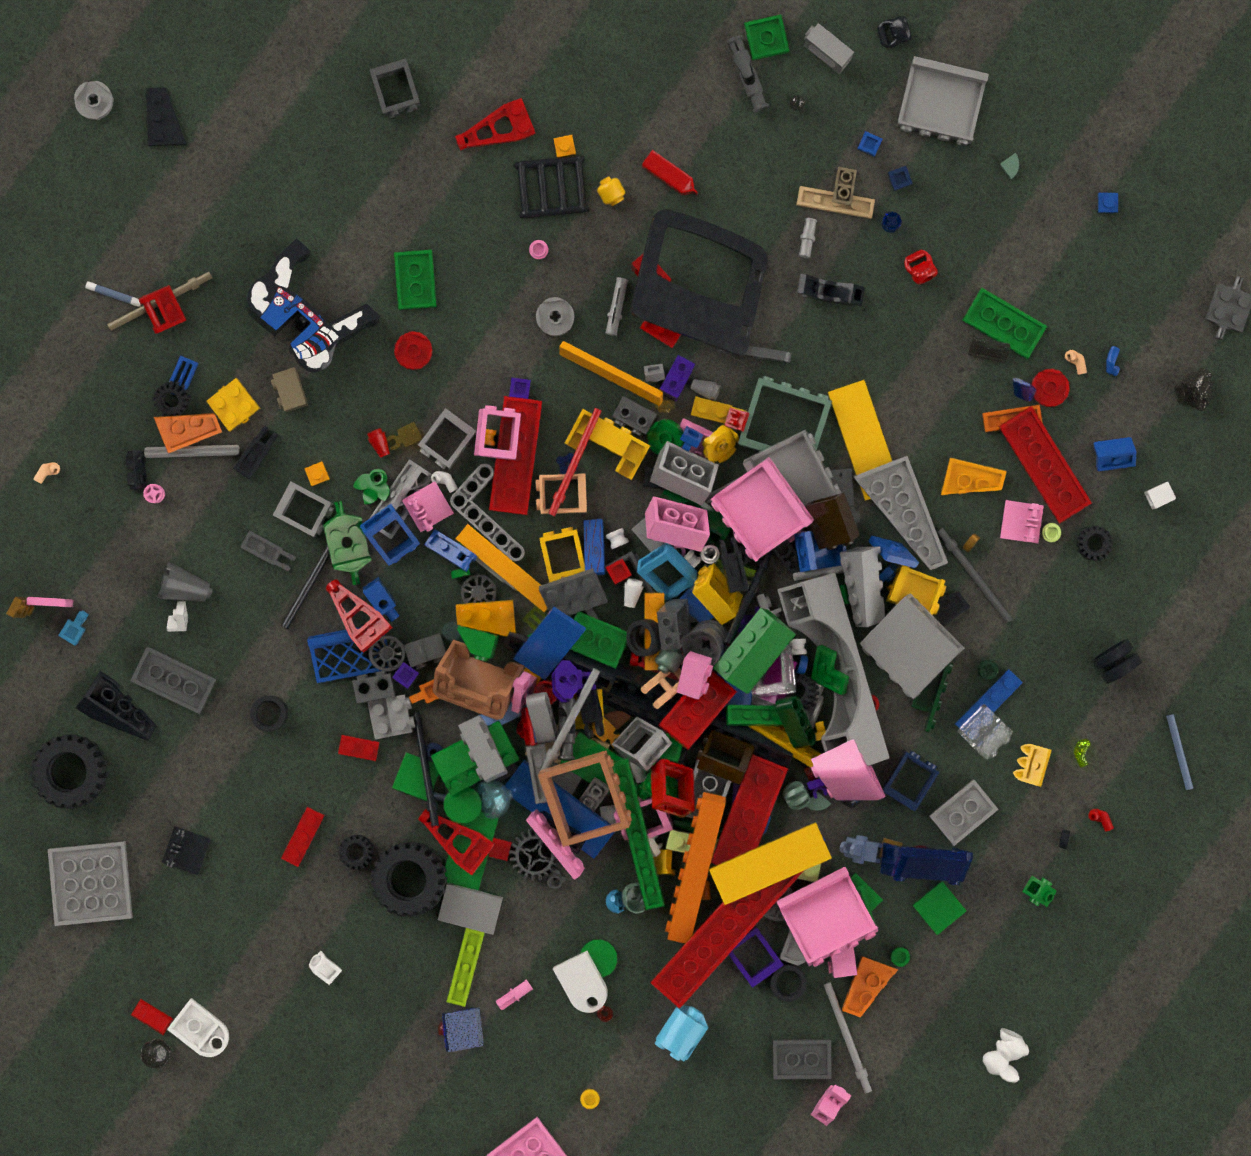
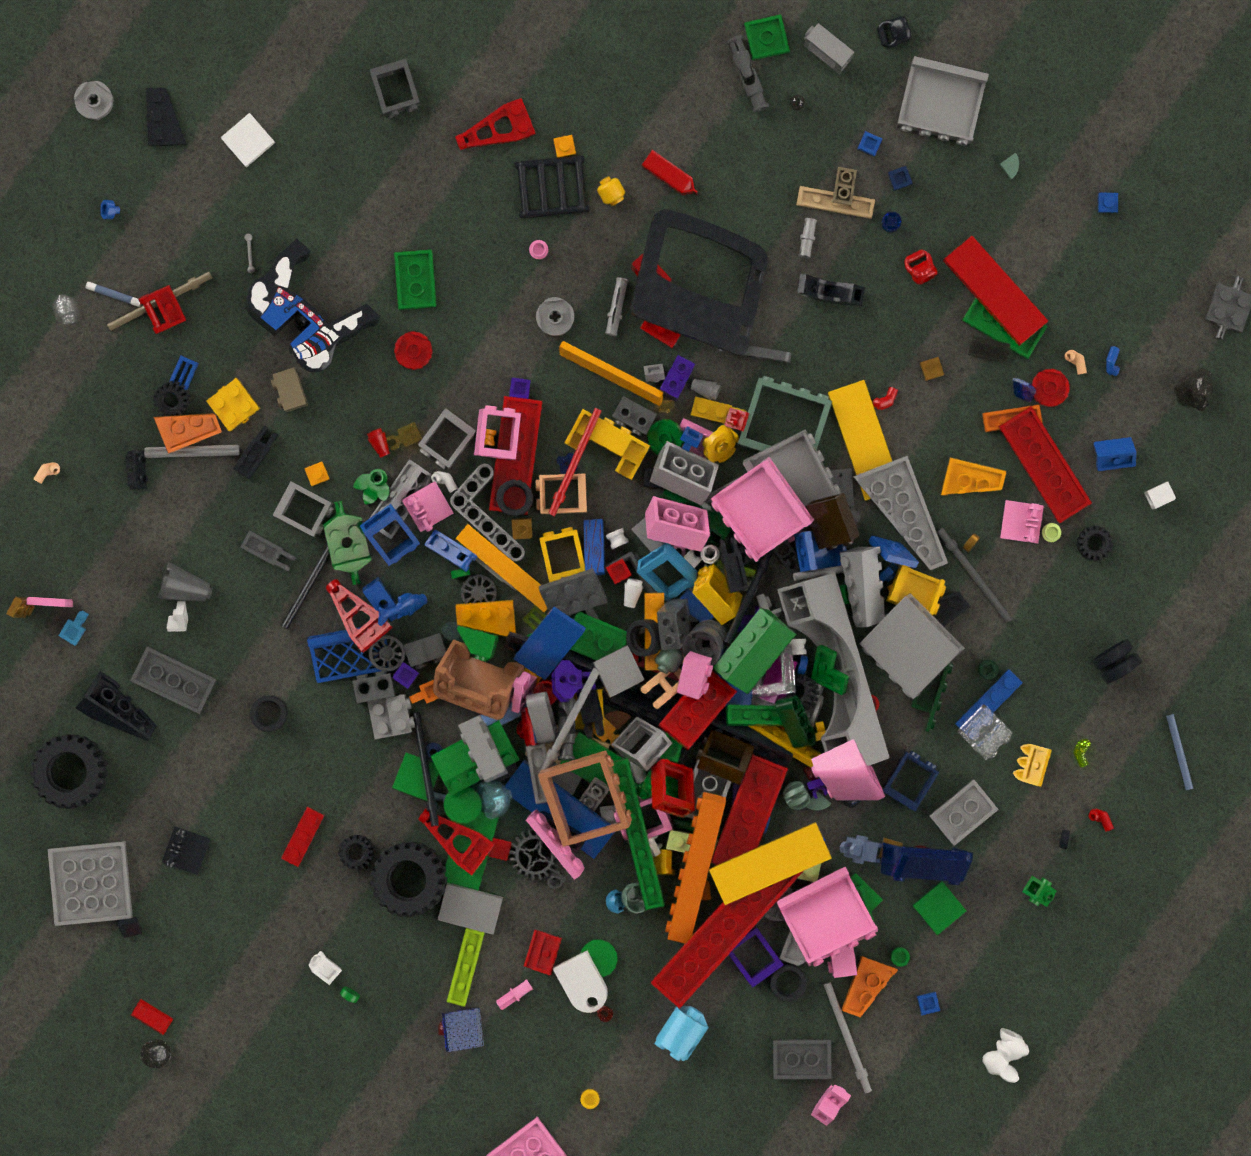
(65, 309): none -> clear head
(109, 209): none -> blue tile
(130, 927): none -> black tile
(151, 492): bright pink wheel -> none
(198, 1028): white tile -> none
(247, 140): none -> white tile
(248, 237): none -> light grey hinge
(349, 994): none -> green tile
(358, 747): red plate -> none
(407, 605): none -> blue animal
(514, 512): none -> black tyre
(522, 528): none -> pearl gold bracket
(542, 952): none -> red plate
(618, 671): none -> light grey tile
(887, 401): none -> red arm
(928, 1003): none -> blue tile
(931, 368): none -> pearl gold tile
(995, 290): none -> red tile

